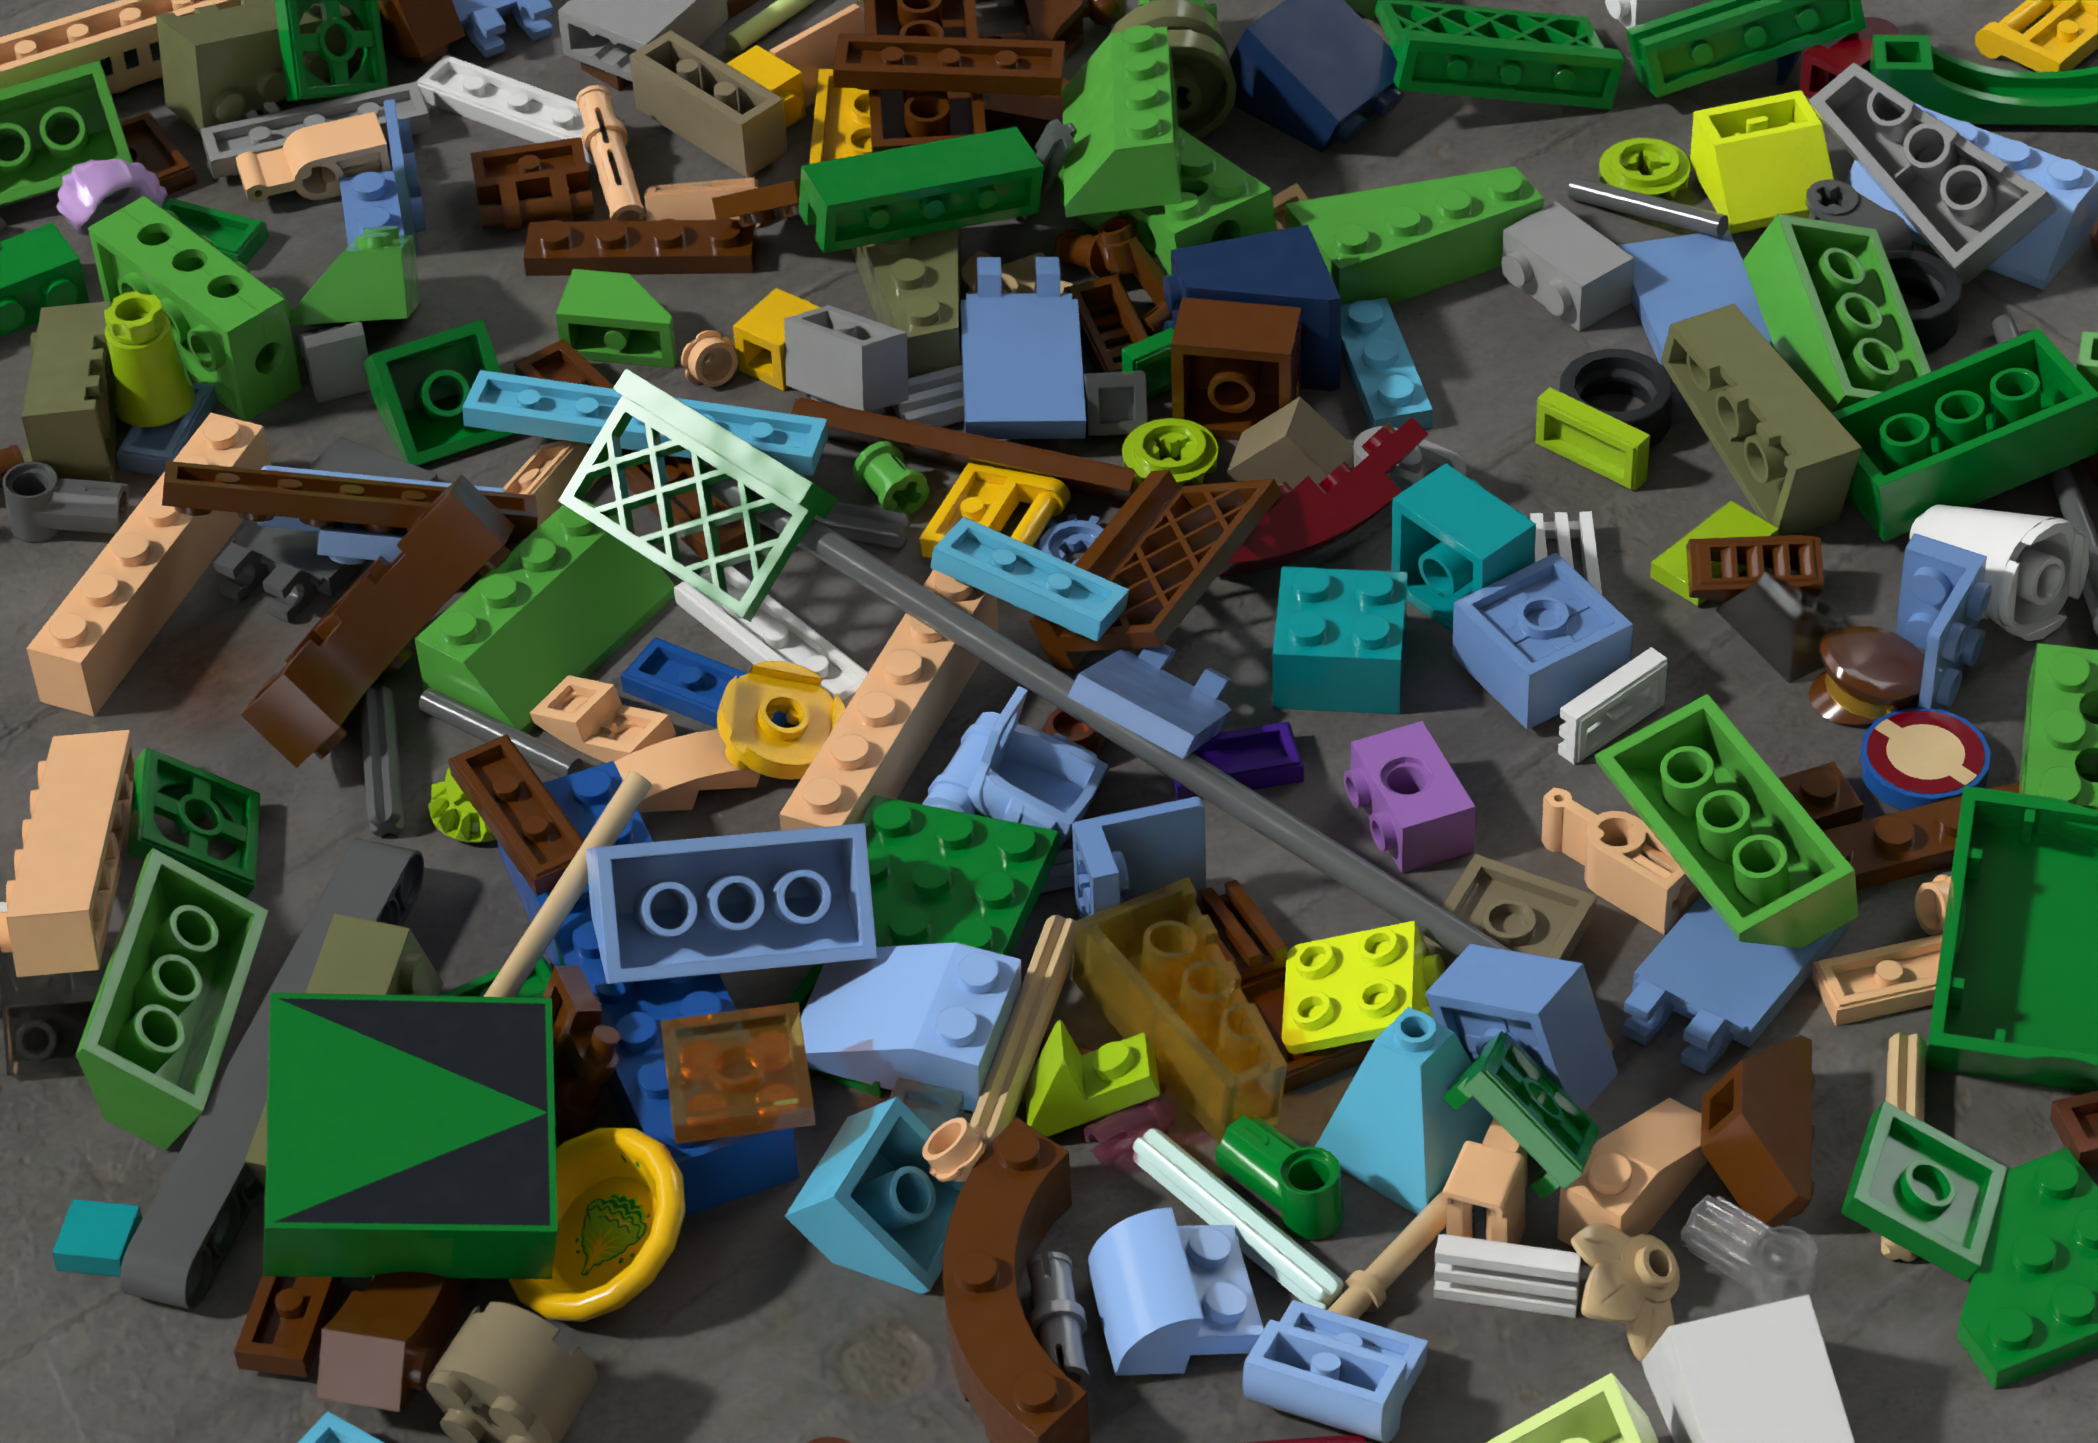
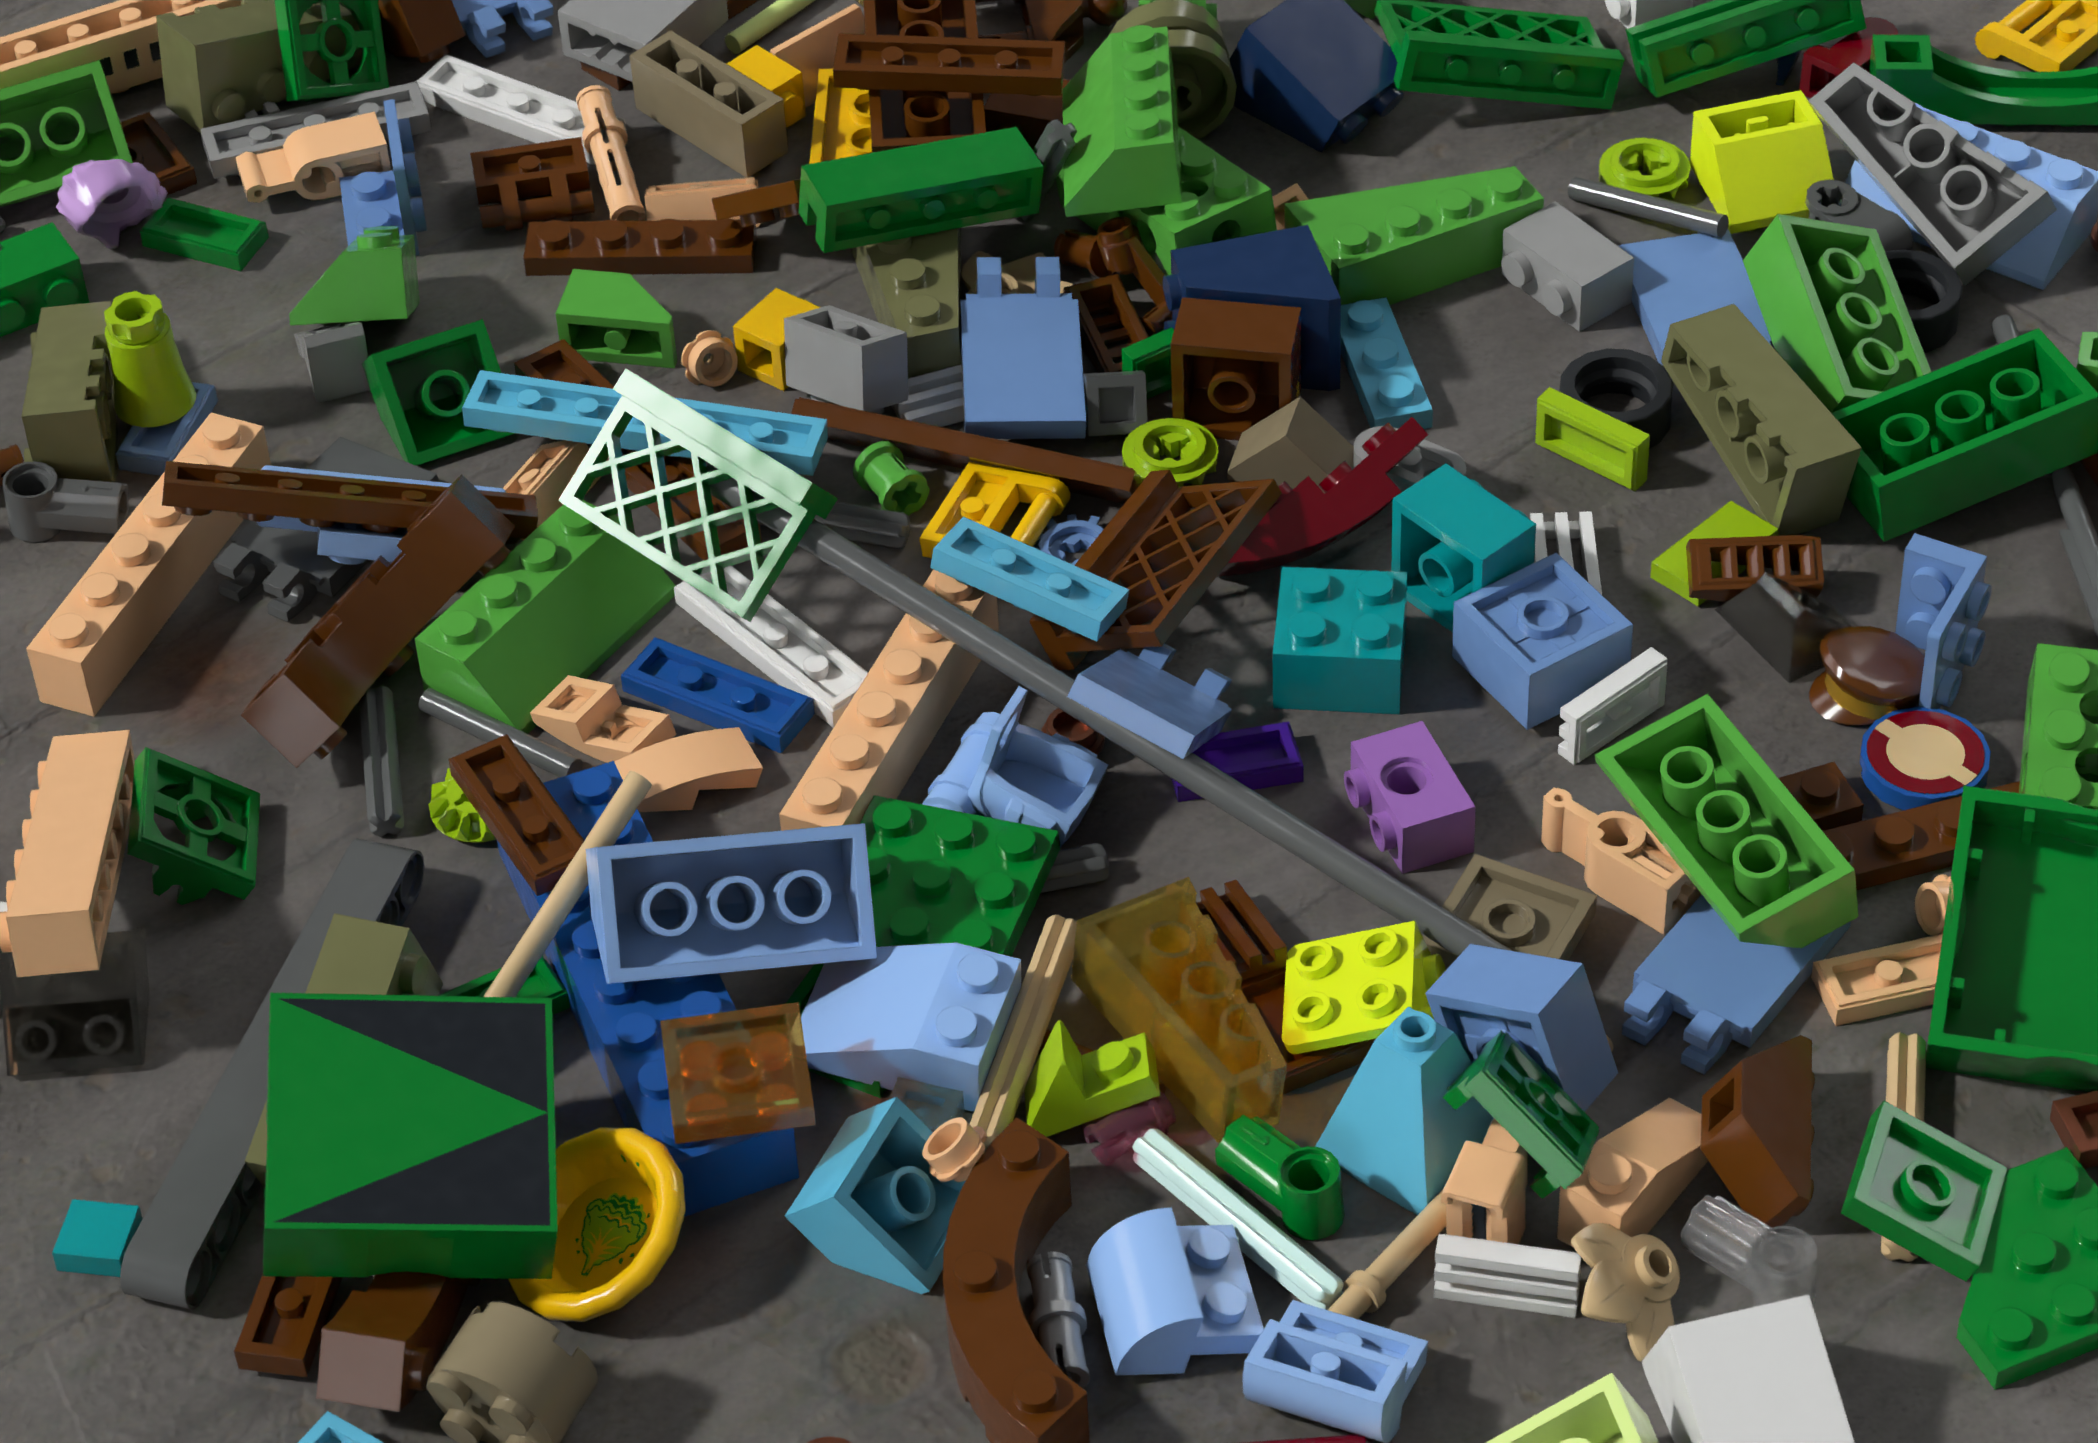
(168, 999): bright green slope -> none
(221, 316): bright green brick -> none
(581, 1051): reddish brown plate -> none
(747, 713): yellow plate -> none
(1137, 853): medium blue bracket -> none
(2029, 562): white cone -> none

